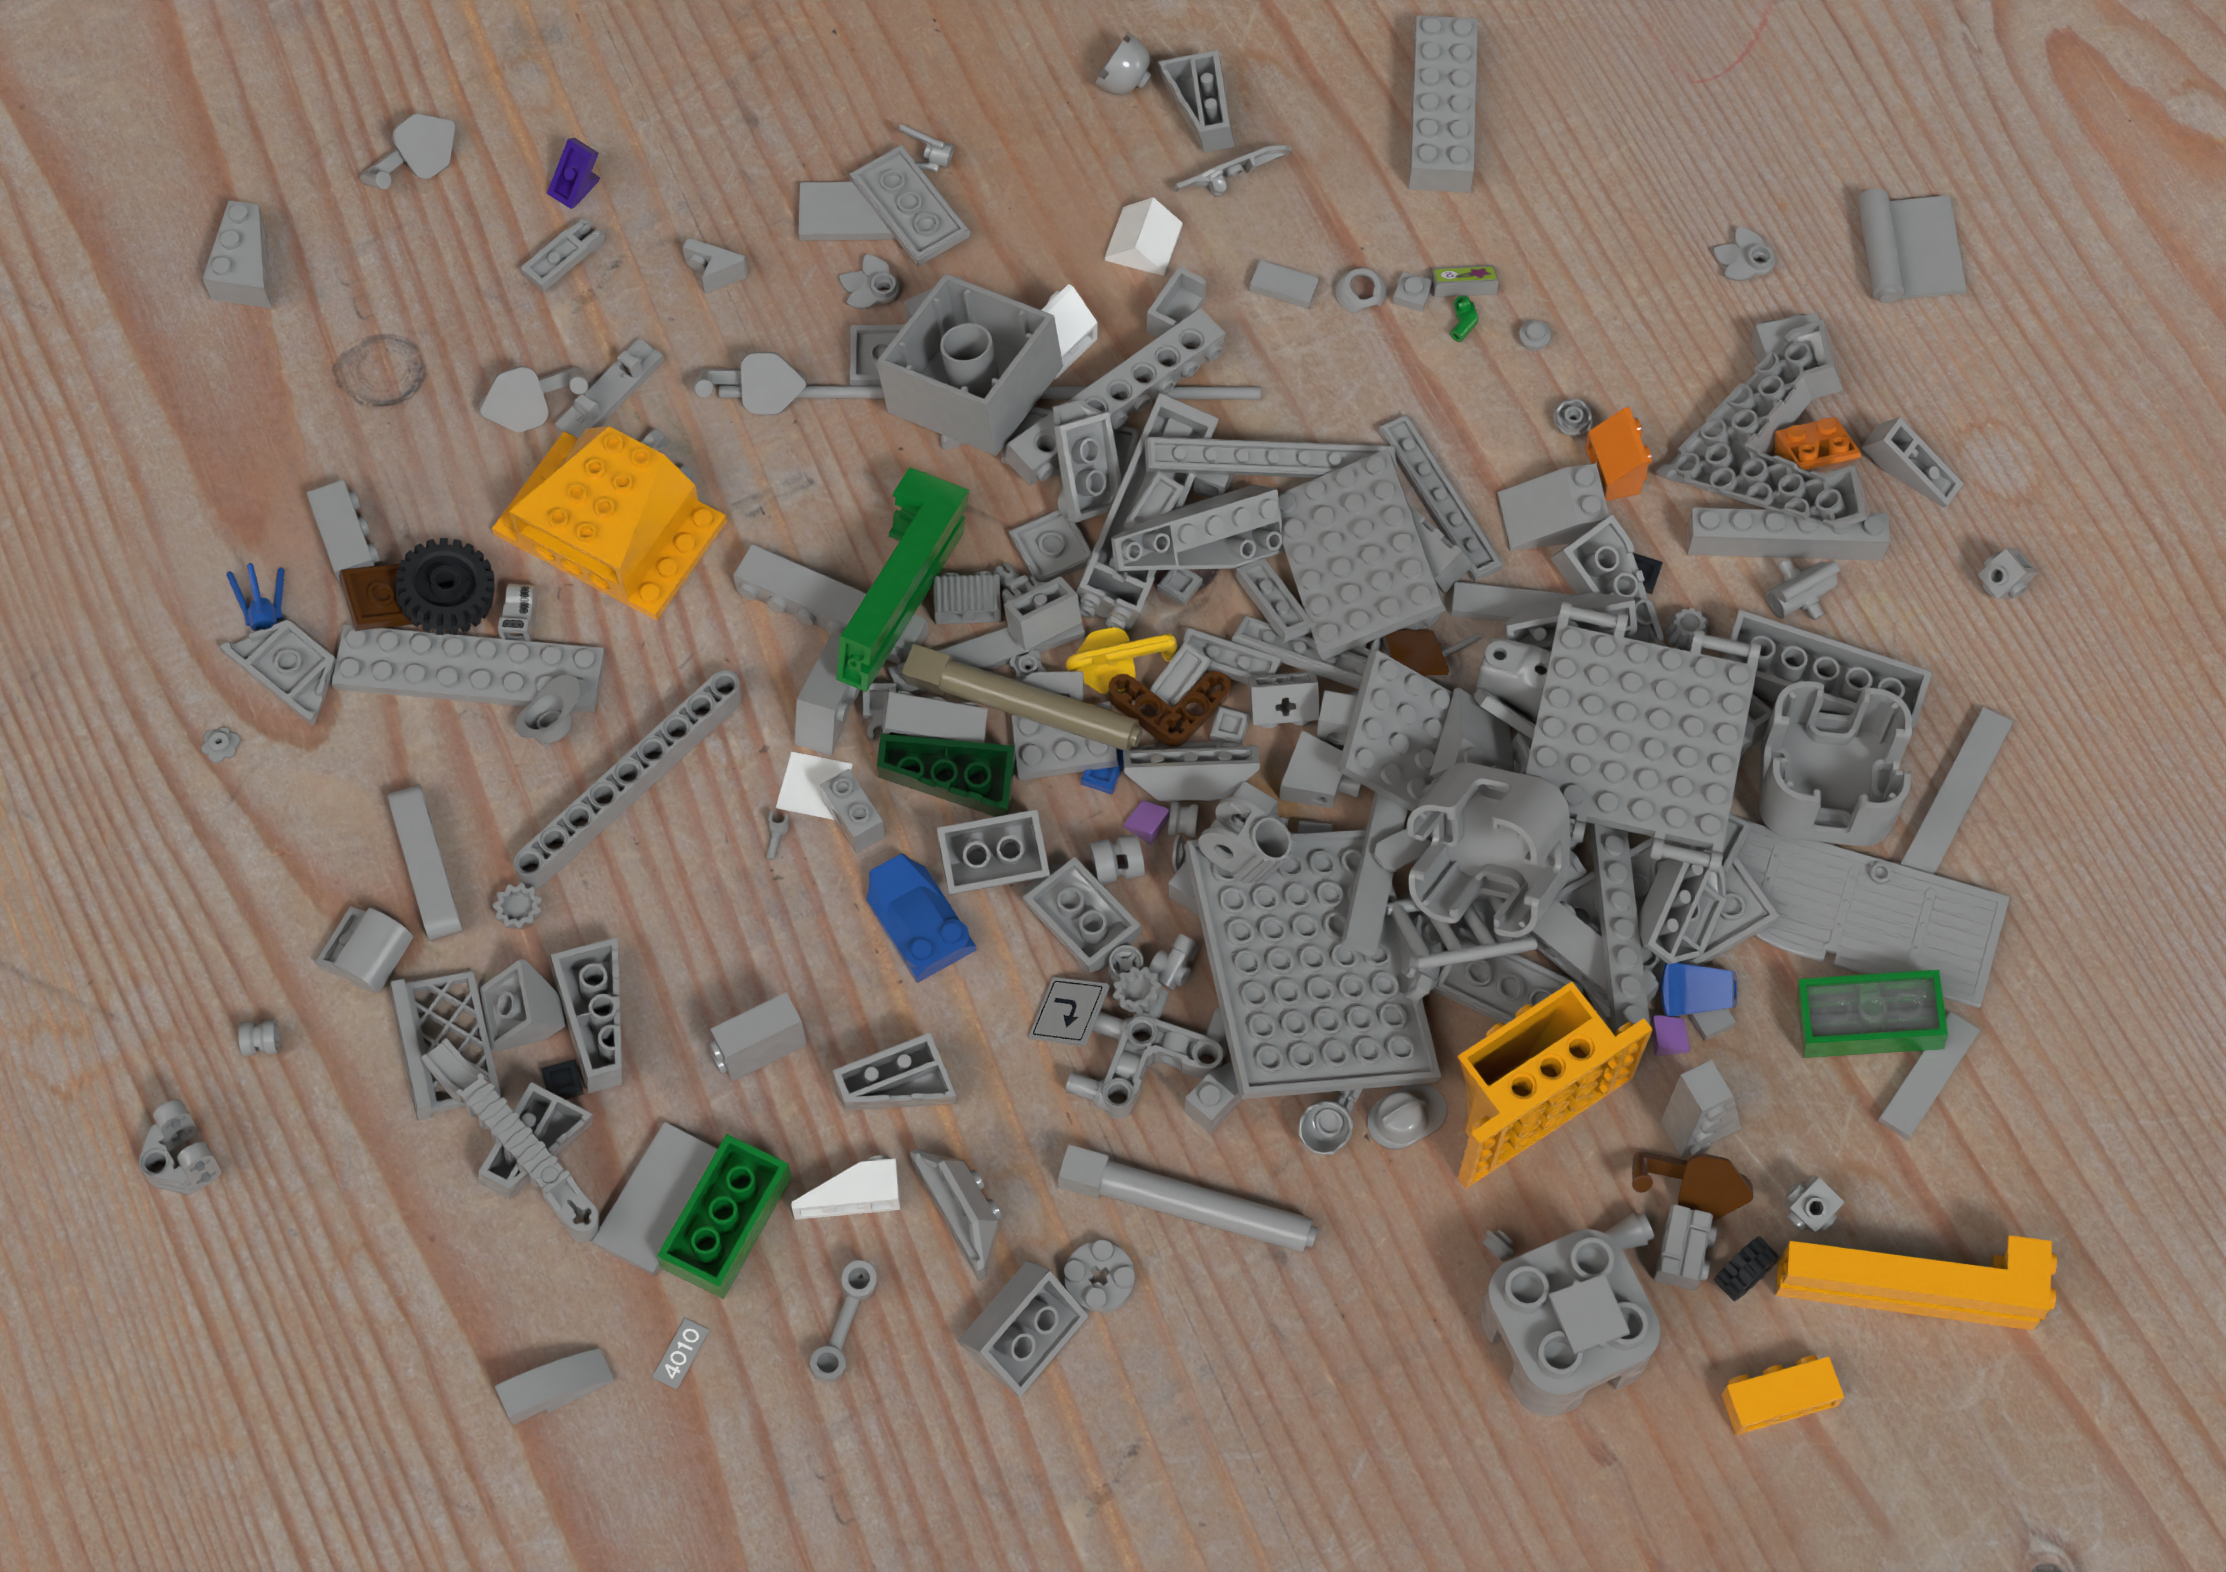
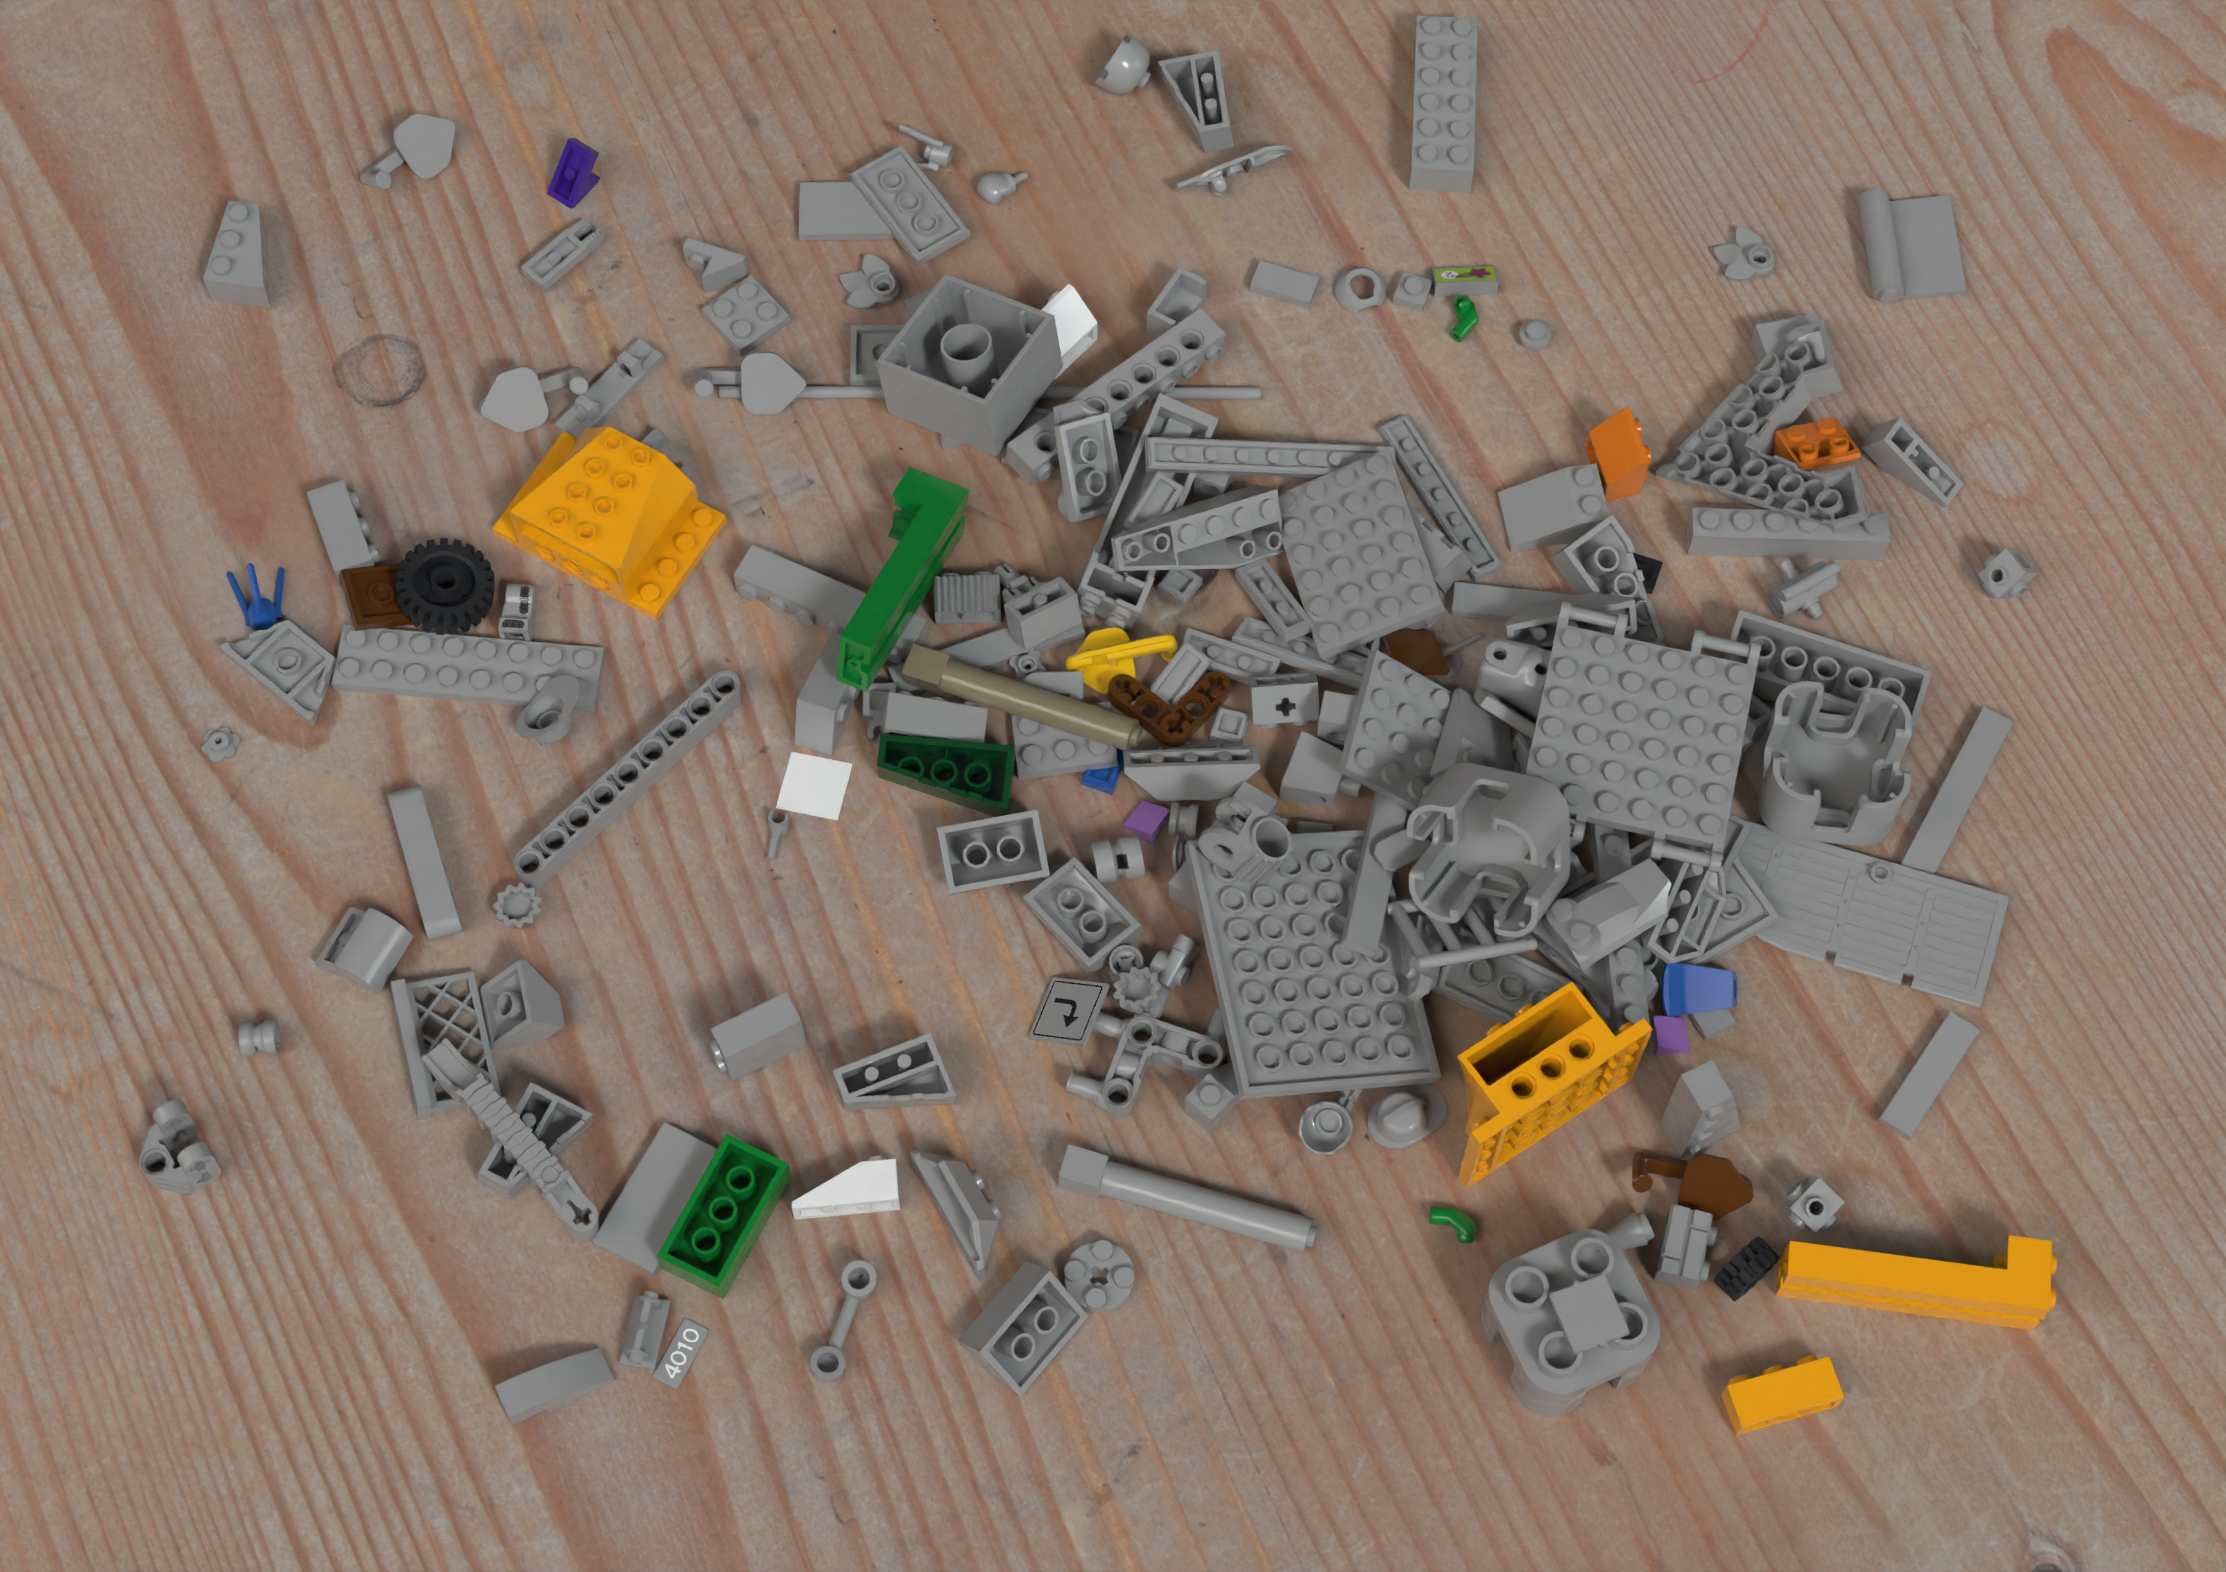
(563, 1079): black tile -> none
(591, 1006): light grey wedge -> none
(645, 1331): none -> light grey hinge
(745, 315): none -> light grey plate
(852, 811): light grey brick -> none
(917, 917): blue slope -> none
(997, 185): none -> light grey piece
(1050, 546): light grey tile -> none
(1144, 237): white slope -> none
(1457, 1219): none -> green arm
(1498, 1244): light grey plate -> none
(1577, 409): light grey plate -> none
(1609, 913): none -> light grey slope
(1682, 626): light grey piece -> none
(1871, 1013): brick -> none

